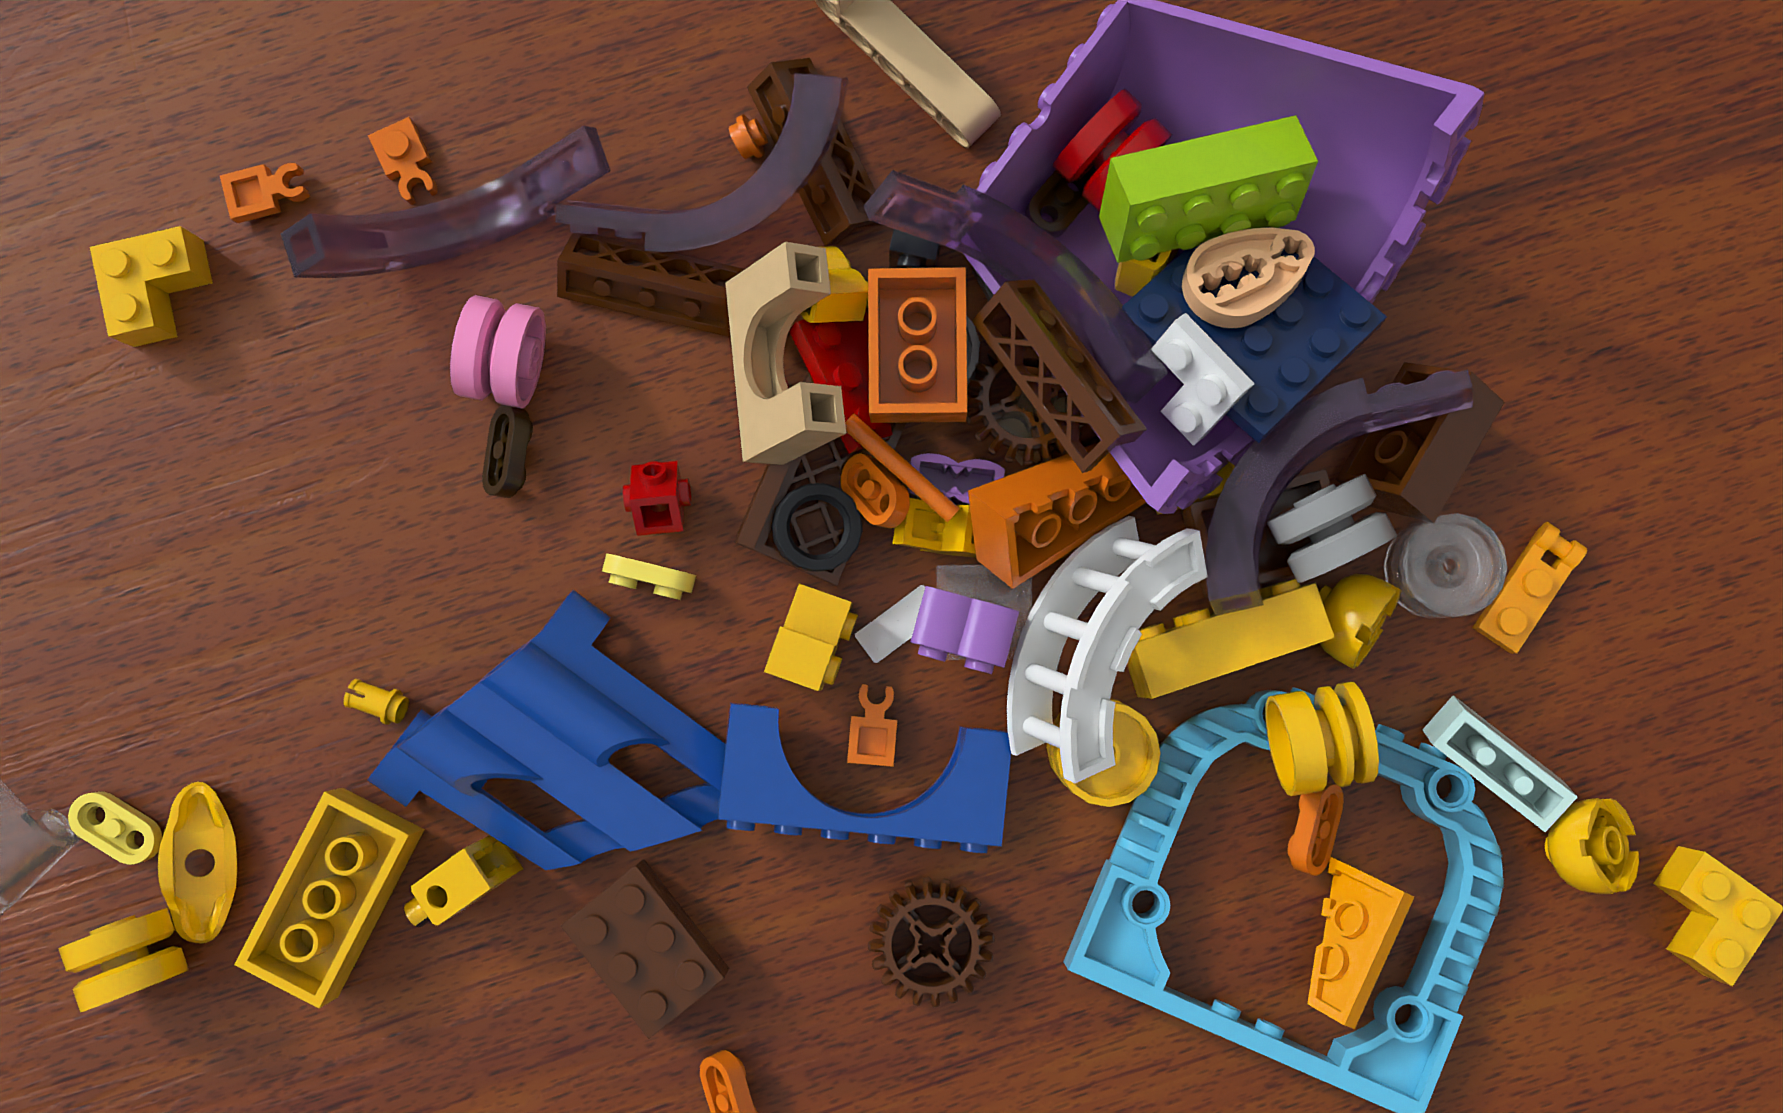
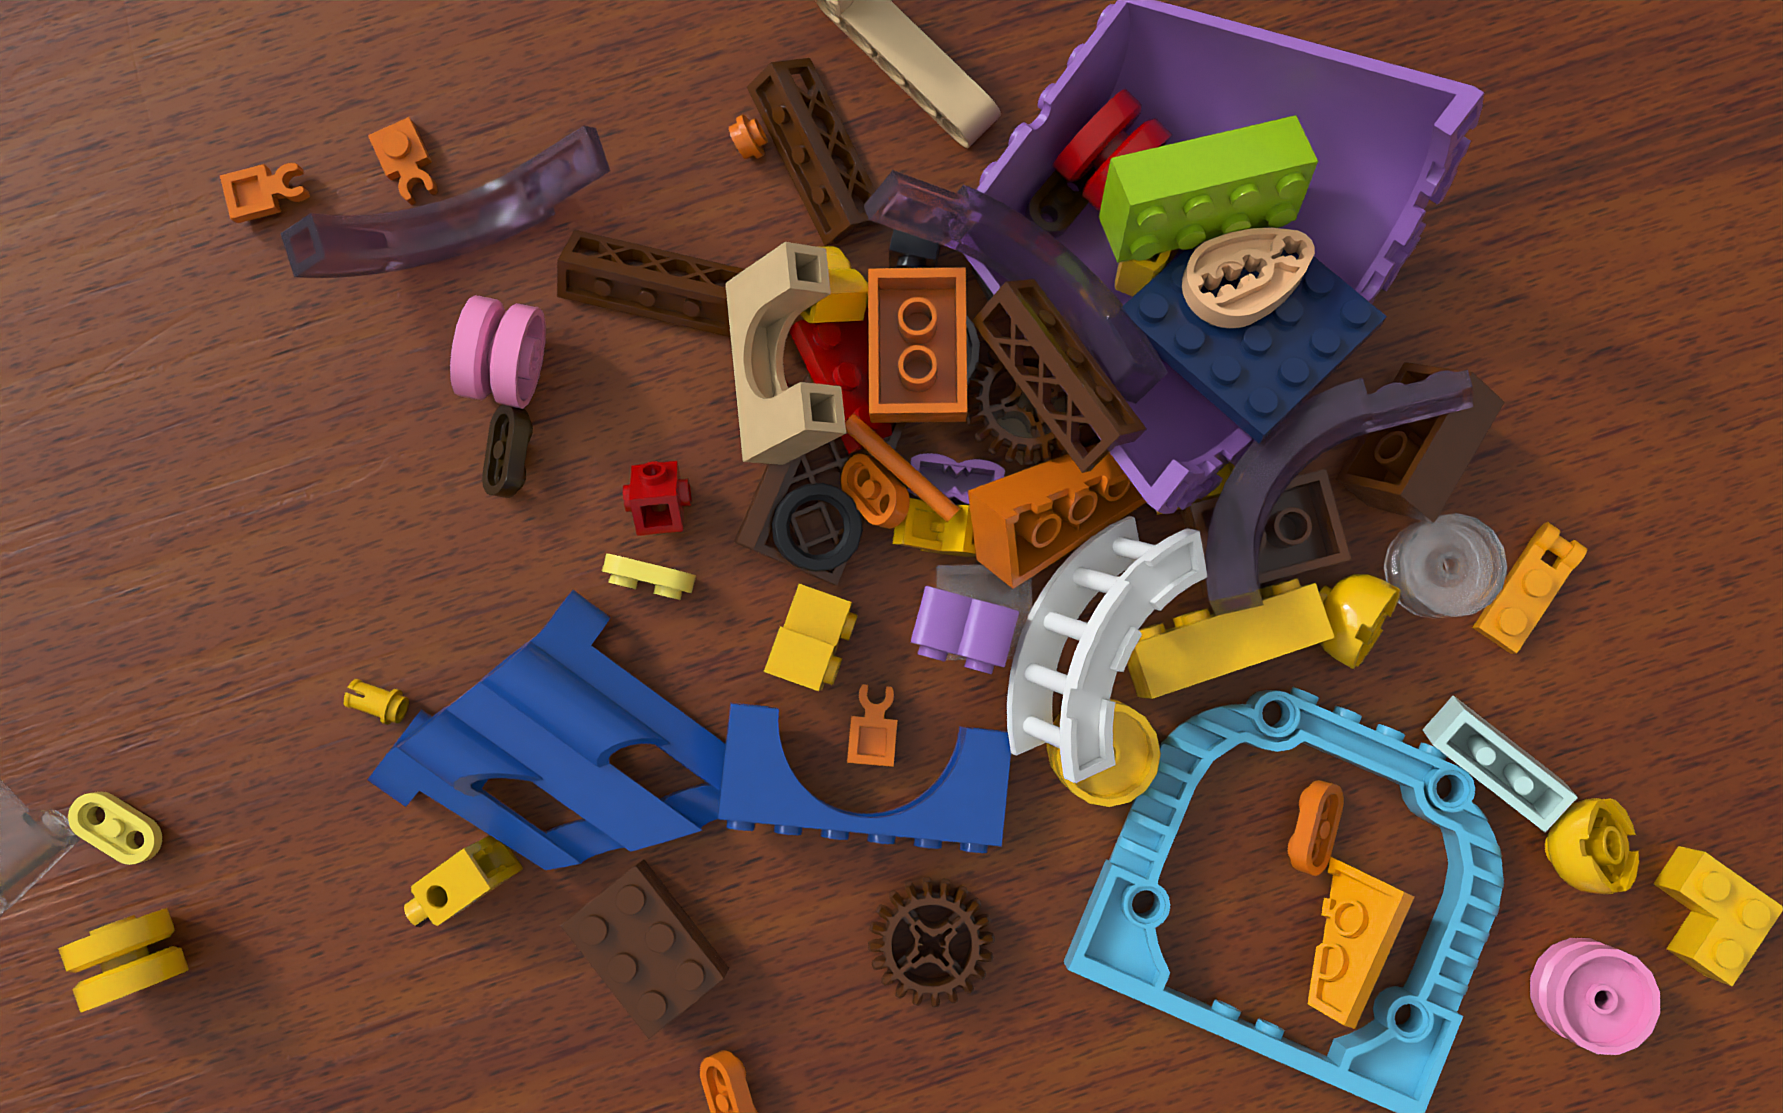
(137, 280): yellow brick -> none
(198, 902): yellow piece -> none
(329, 897): yellow brick -> none
(796, 156): clear purple arch -> none
(891, 627): white sticker -> none
(1208, 376): white plate -> none
(1321, 738): yellow wheel -> none
(1330, 526): light grey wheel -> none
(1595, 995): none -> bright pink wheel

